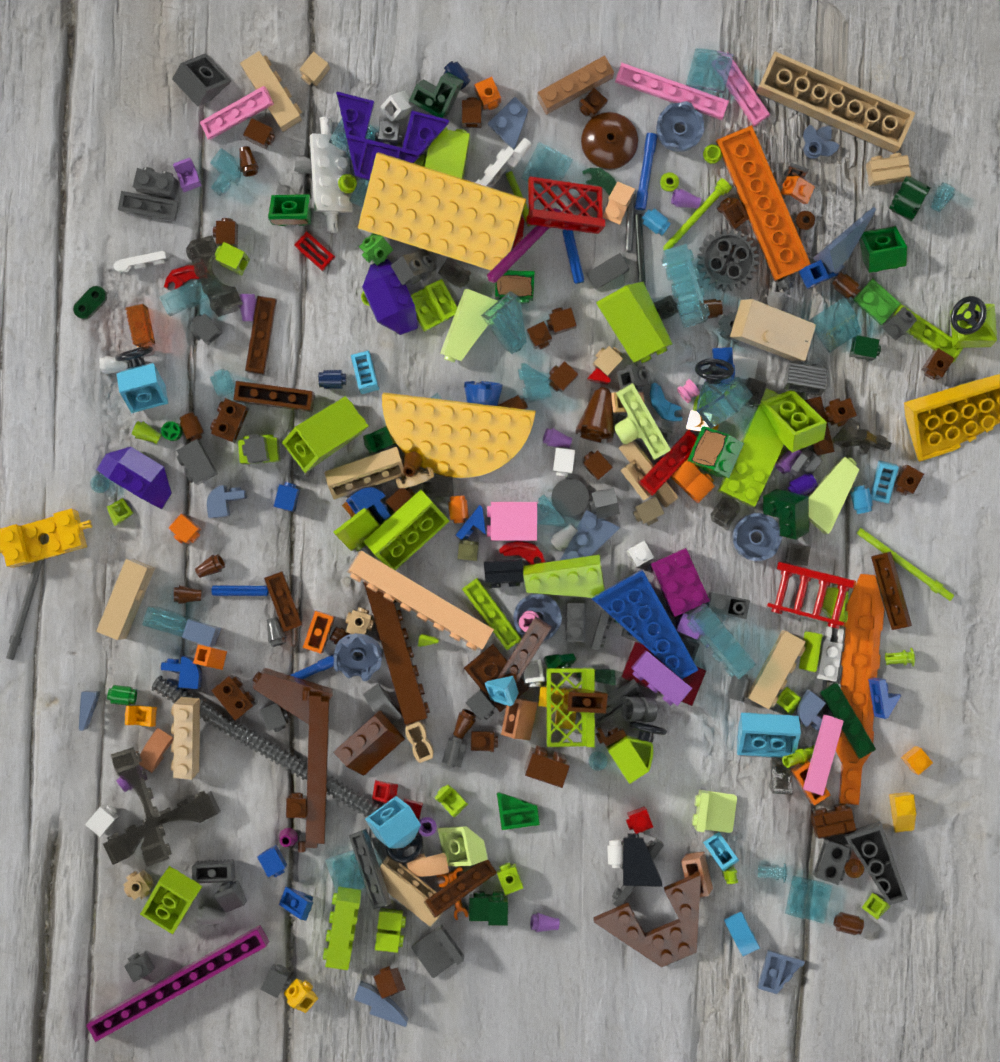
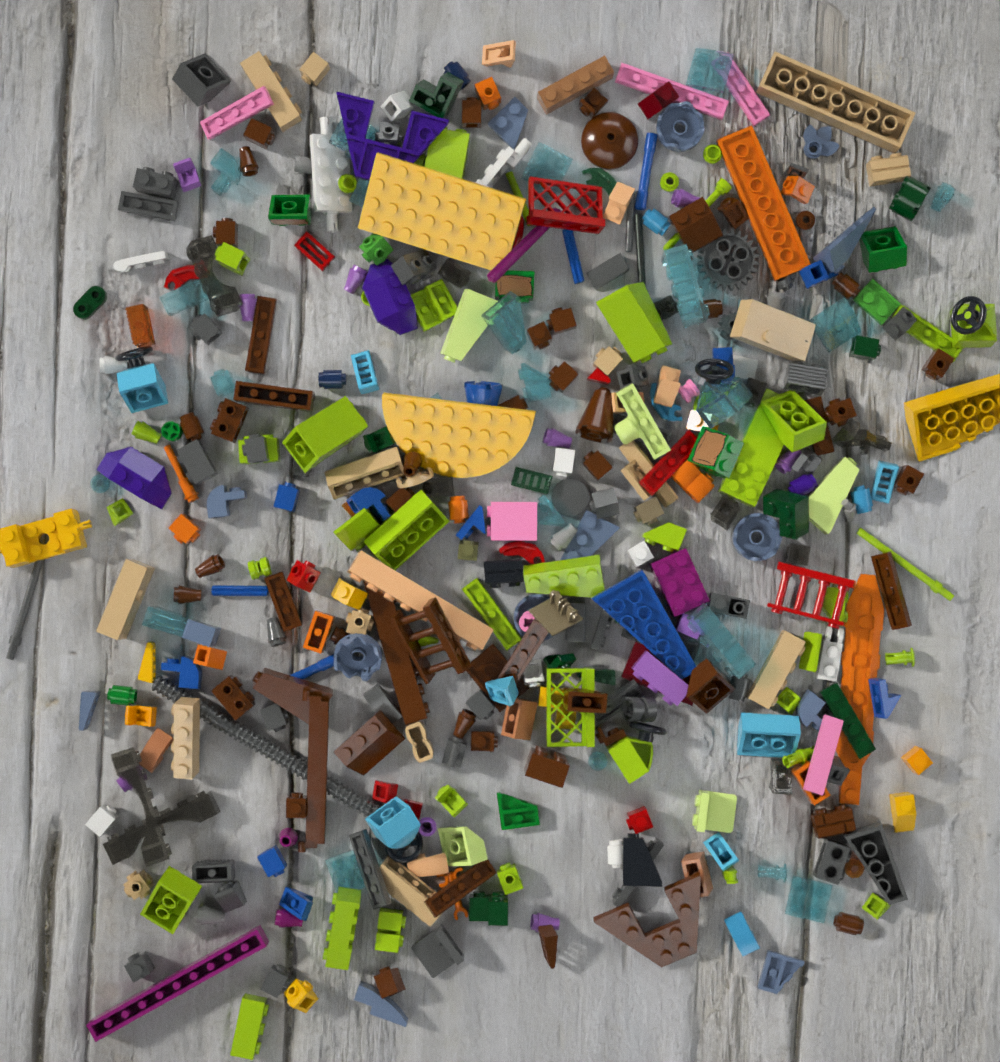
(148, 666): none -> yellow slope
(186, 486): none -> orange pin
(249, 1026): none -> lime brick
(259, 568): none -> lime wheel
(286, 919): none -> magenta cone
(304, 575): none -> red brick
(348, 594): none -> yellow slope
(355, 278): none -> medium lavender cone
(445, 633): none -> reddish brown fence
(499, 53): none -> light nougat slope
(545, 490): none -> clear green slope
(549, 943): none -> reddish brown slope
(556, 613): none -> dark tan hinge
(658, 100): none -> dark red slope
(667, 386): none -> light nougat slope
(667, 535): none -> lime slope
(696, 225): none -> reddish brown slope
(708, 686): none -> reddish brown slope
(837, 772): none -> dark grey brick
(849, 509): none -> light grey bar

